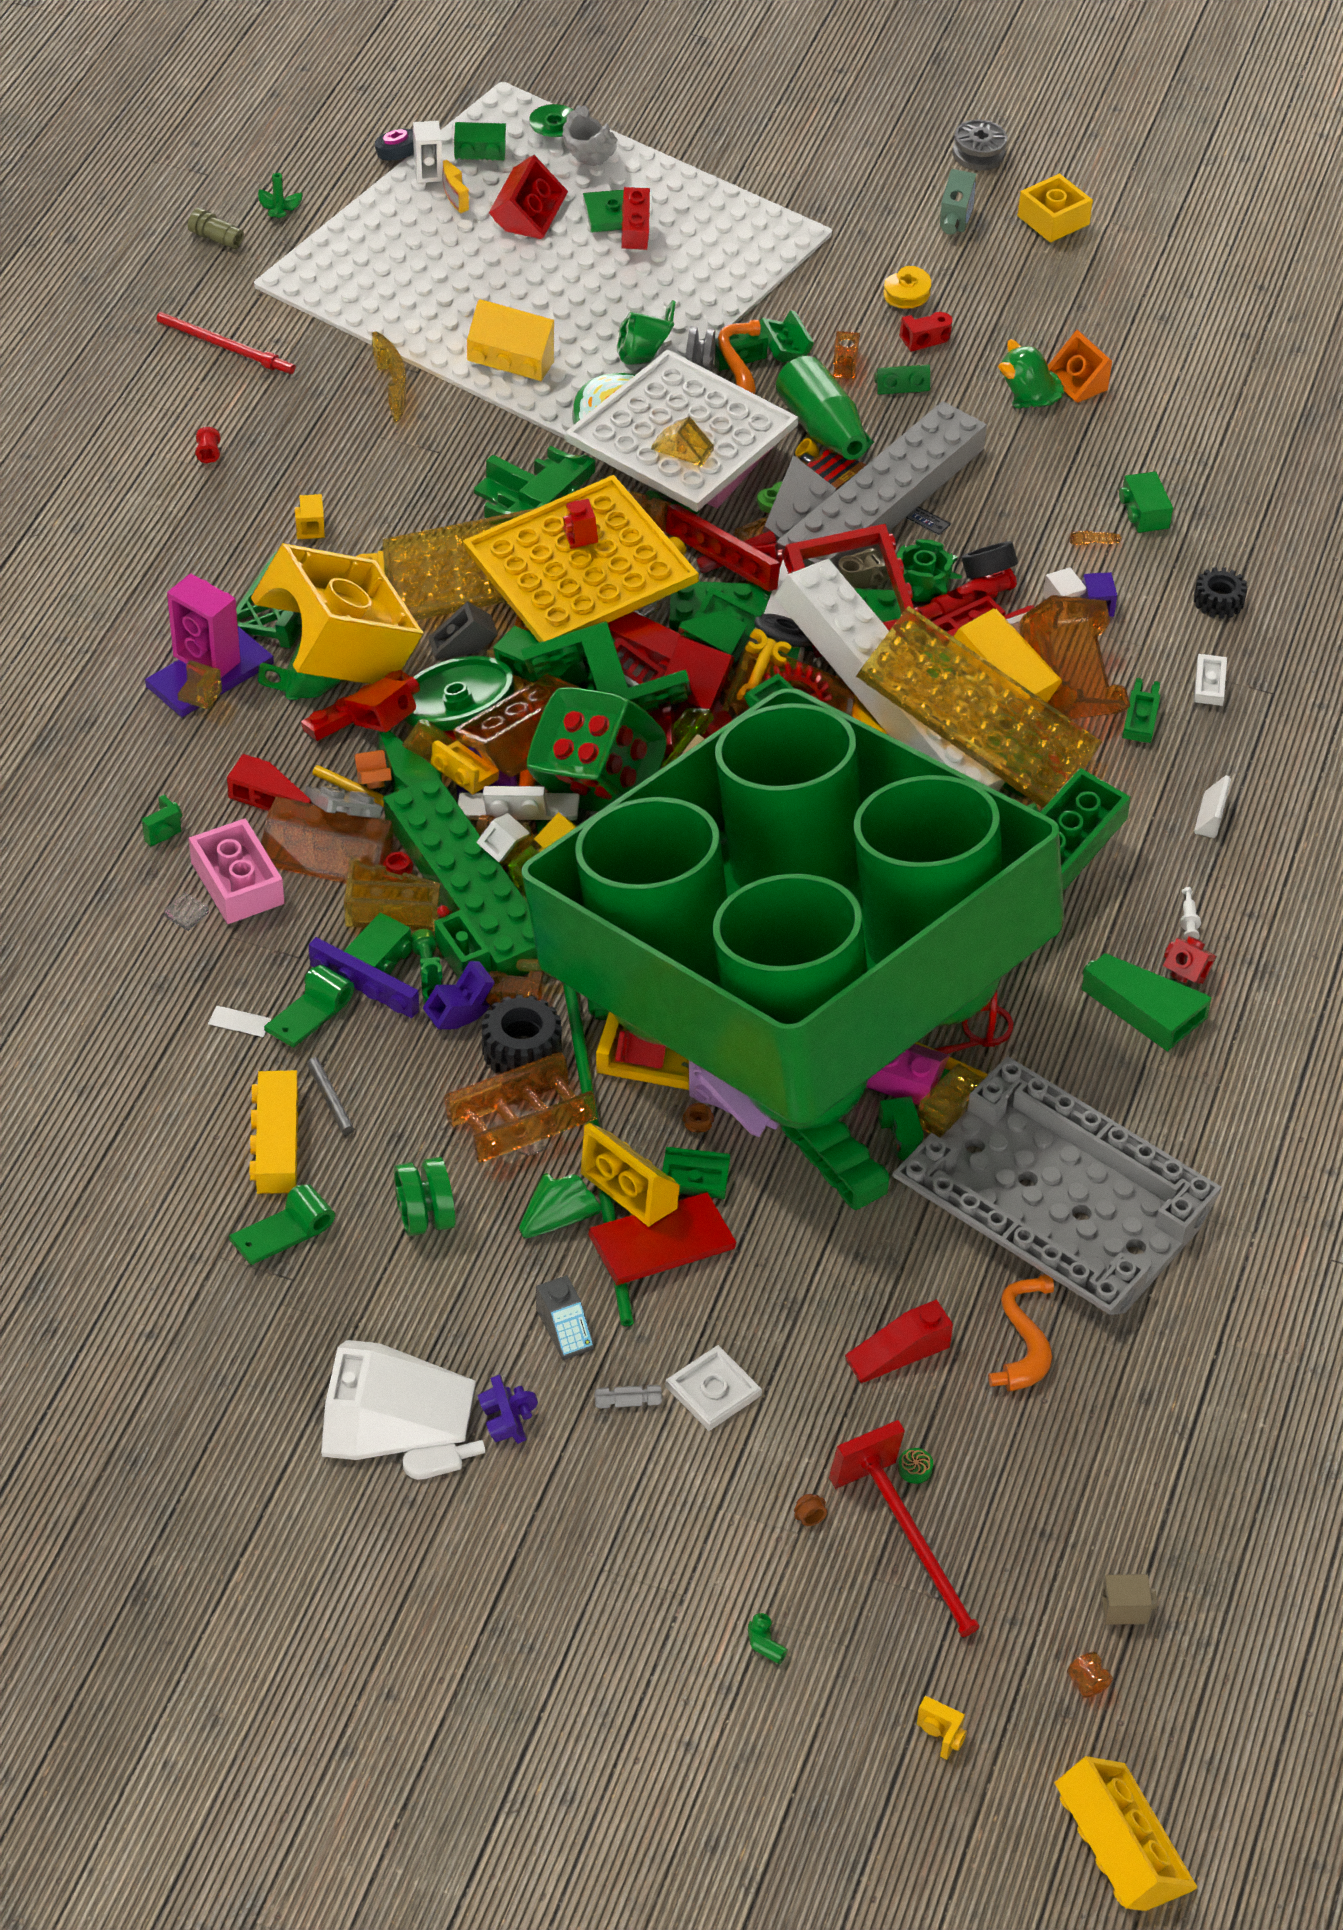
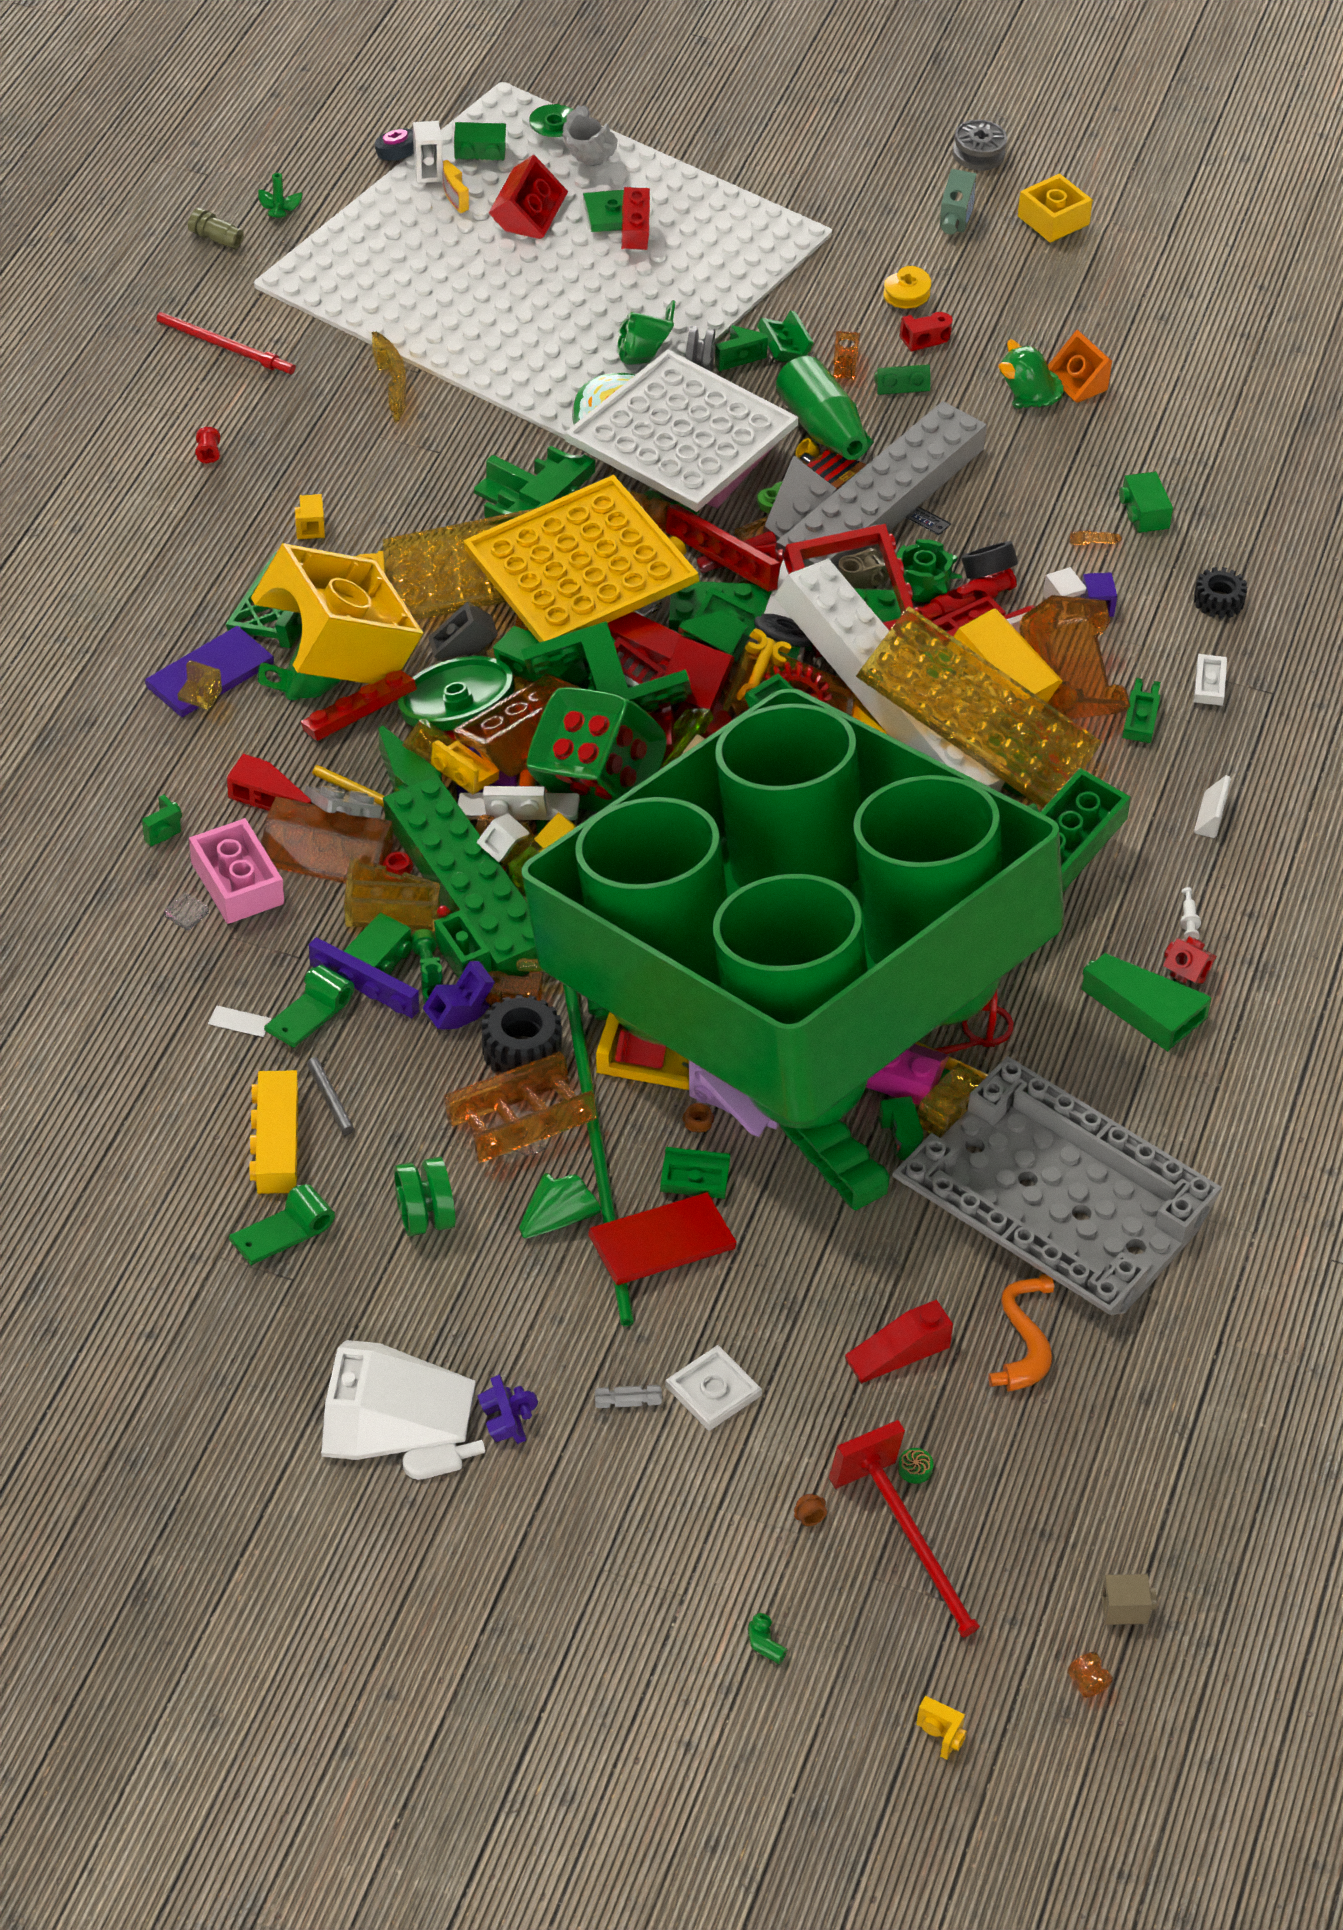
(203, 624): dark pink brick -> none
(372, 769): orange bracket -> none
(383, 703): red torso -> none
(511, 340): yellow slope -> none
(564, 1317): slope -> none
(580, 524): red brick -> none
(627, 1176): yellow slope -> none
(685, 442): clear yellow slope -> none
(741, 372): orange animal -> none
(1124, 1834): yellow slope -> none

